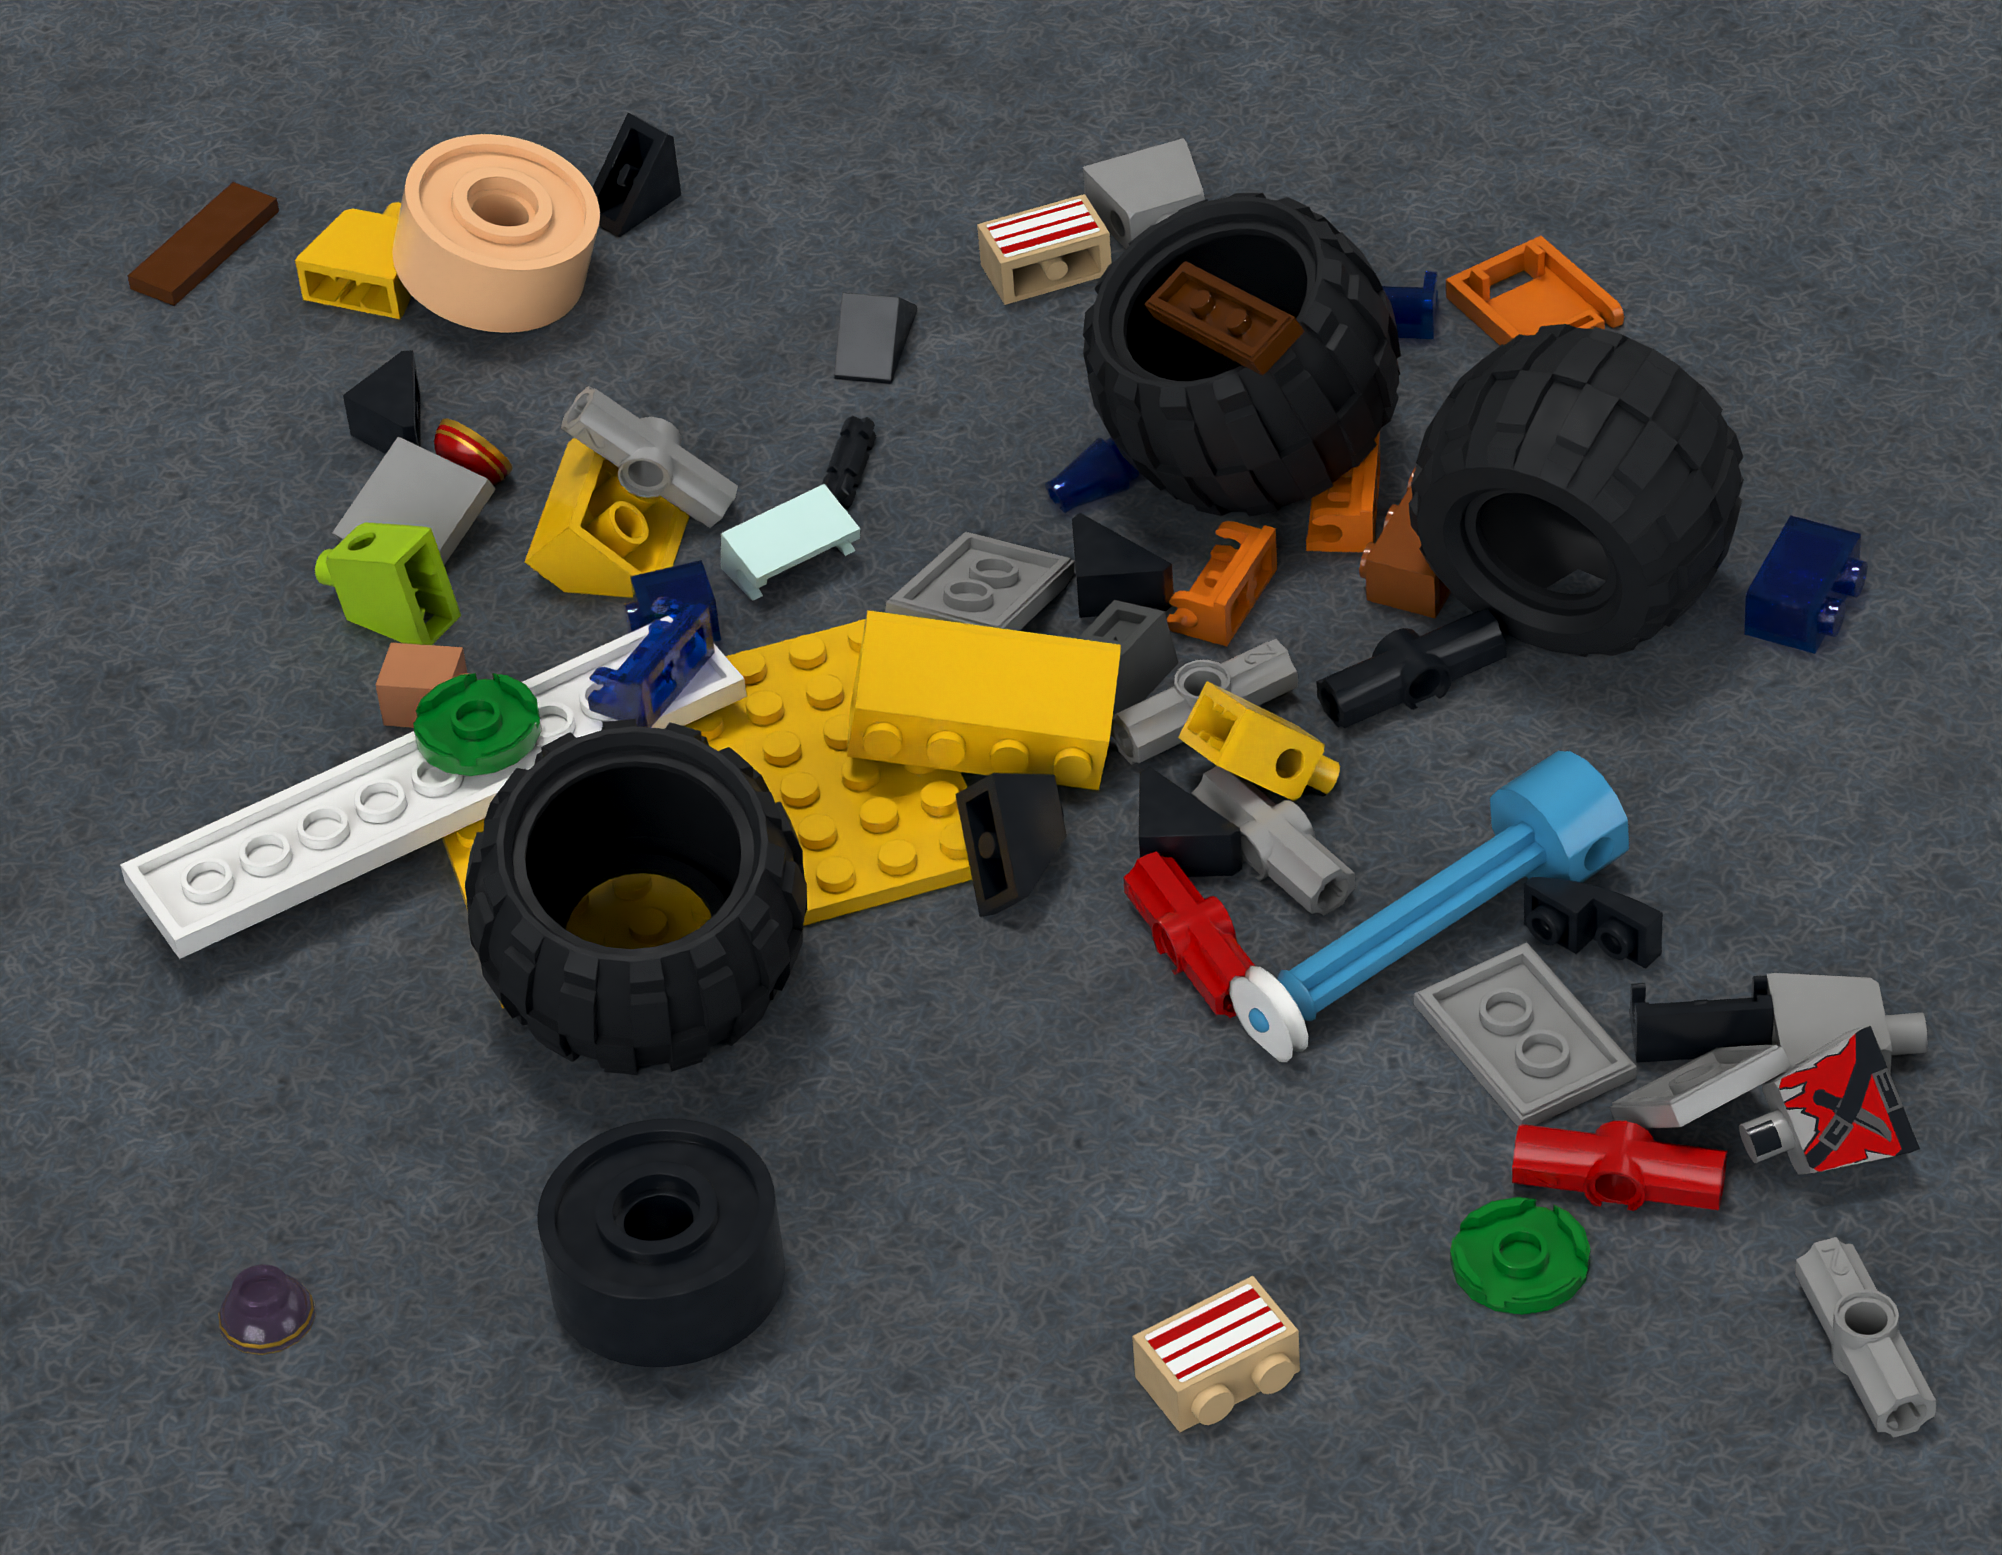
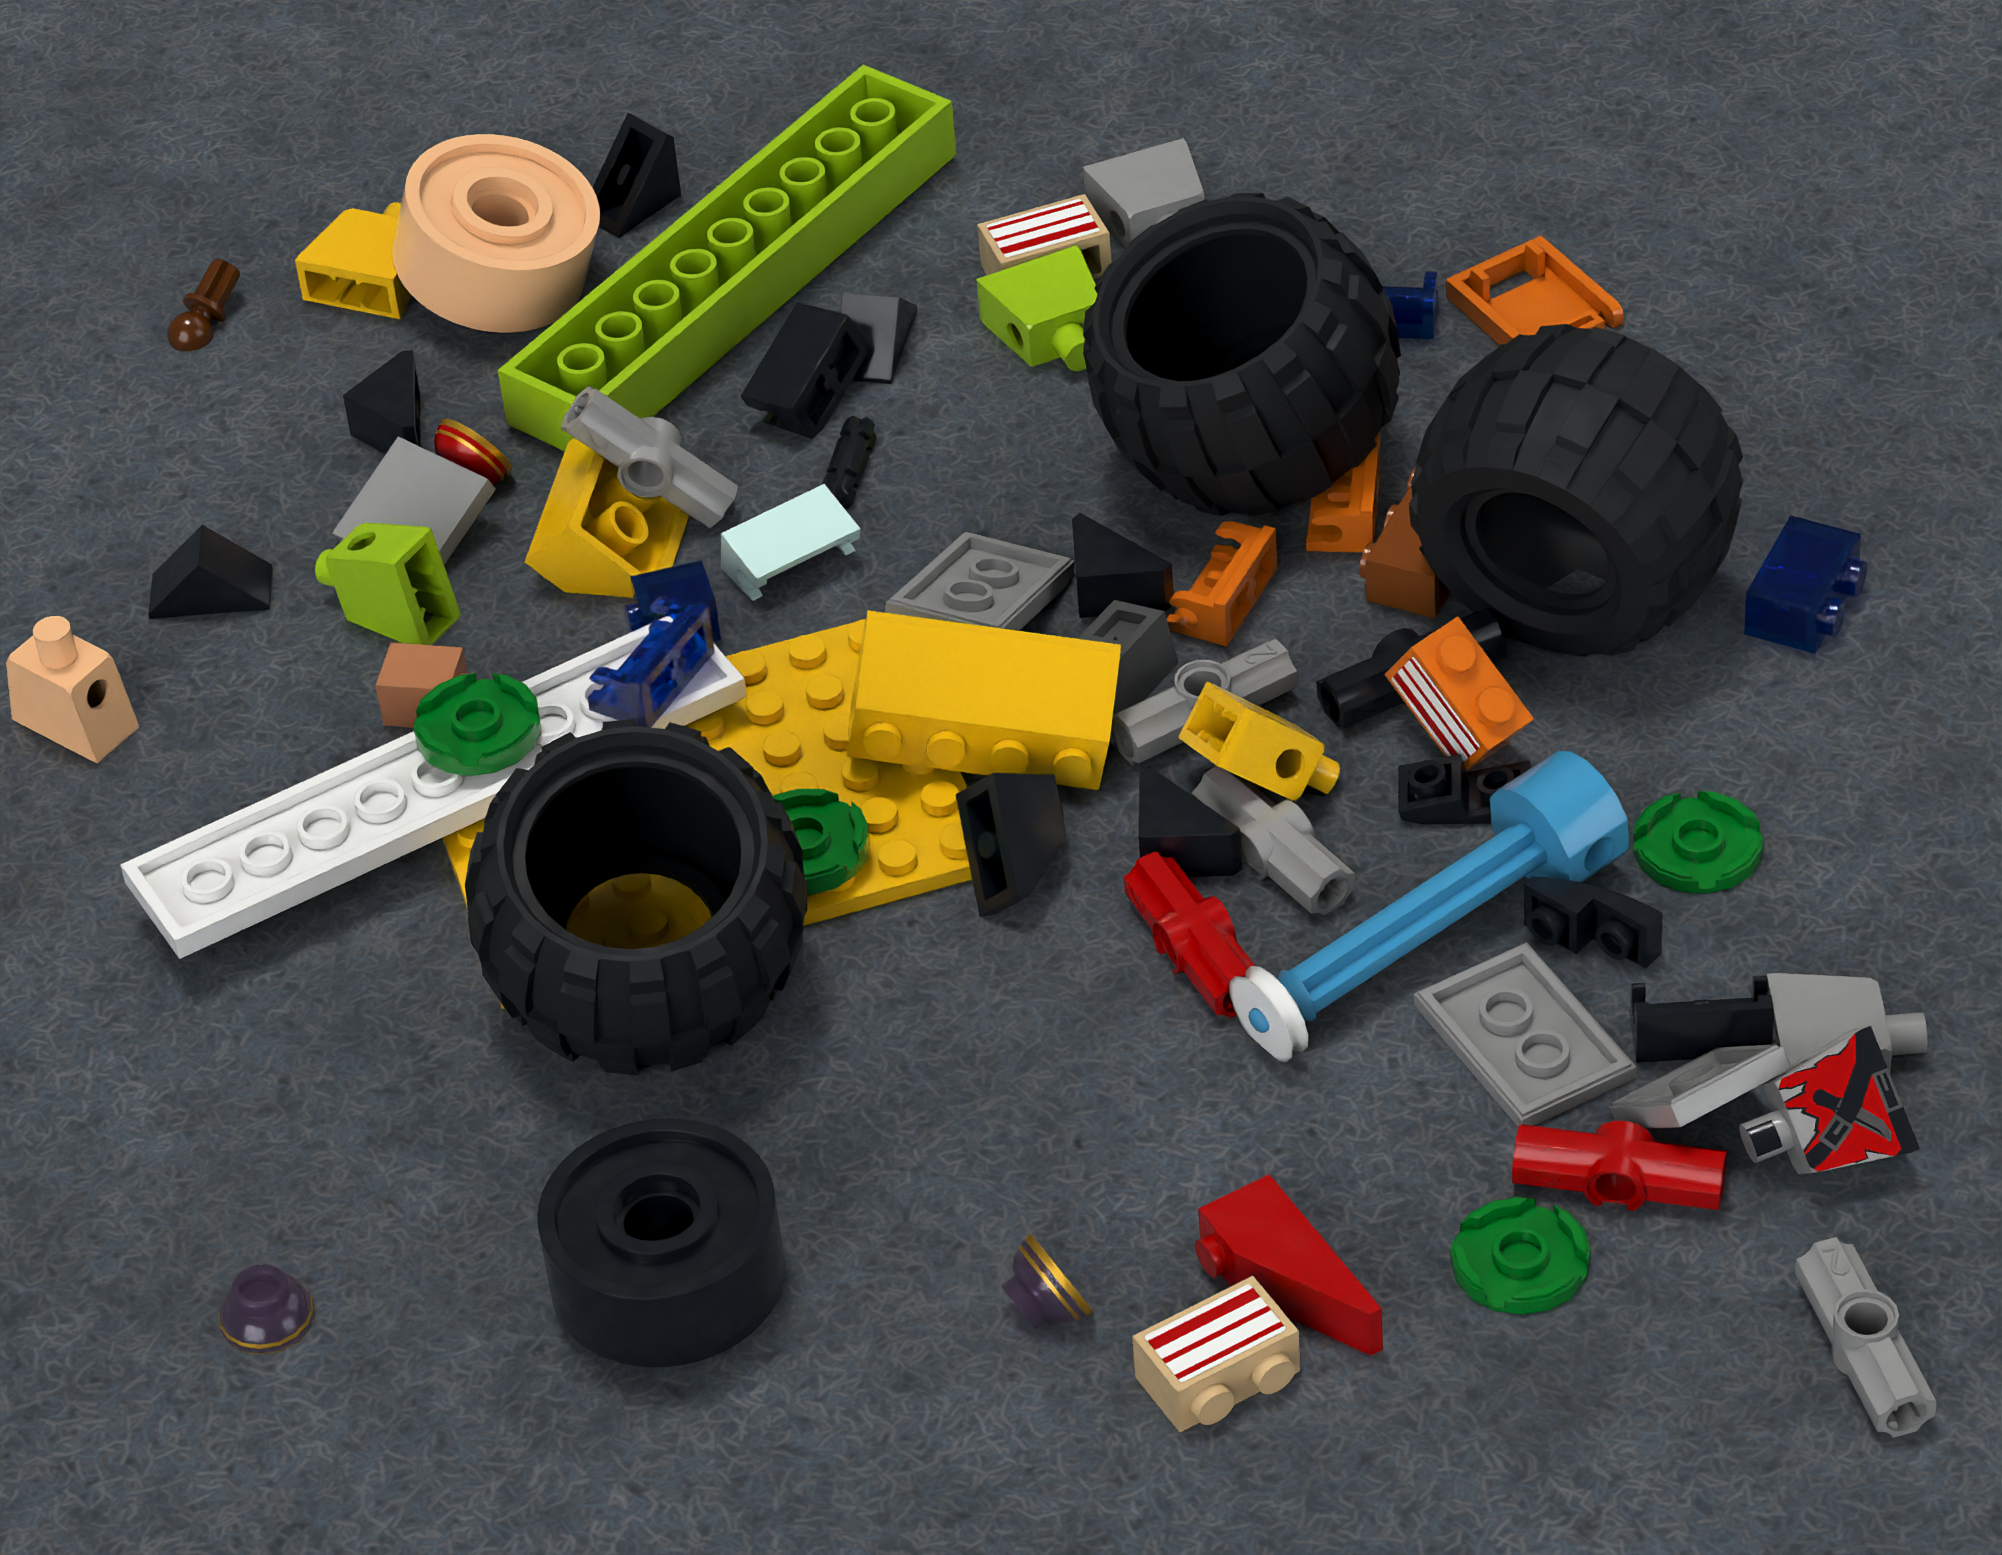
(69, 691): none -> light nougat torso
(193, 328): none -> reddish brown axle
(203, 243): reddish brown tile -> none
(210, 578): none -> black slope
(734, 255): none -> lime brick
(807, 370): none -> black hinge
(830, 835): none -> green tile
(1040, 307): none -> lime torso
(1042, 1288): none -> clear purple piece
(1092, 476): clear blue cone -> none
(1224, 318): reddish brown tile -> none
(1268, 1237): none -> red slope
(1448, 794): none -> black slope
(1458, 694): none -> orange brick
(1698, 859): none -> green tile

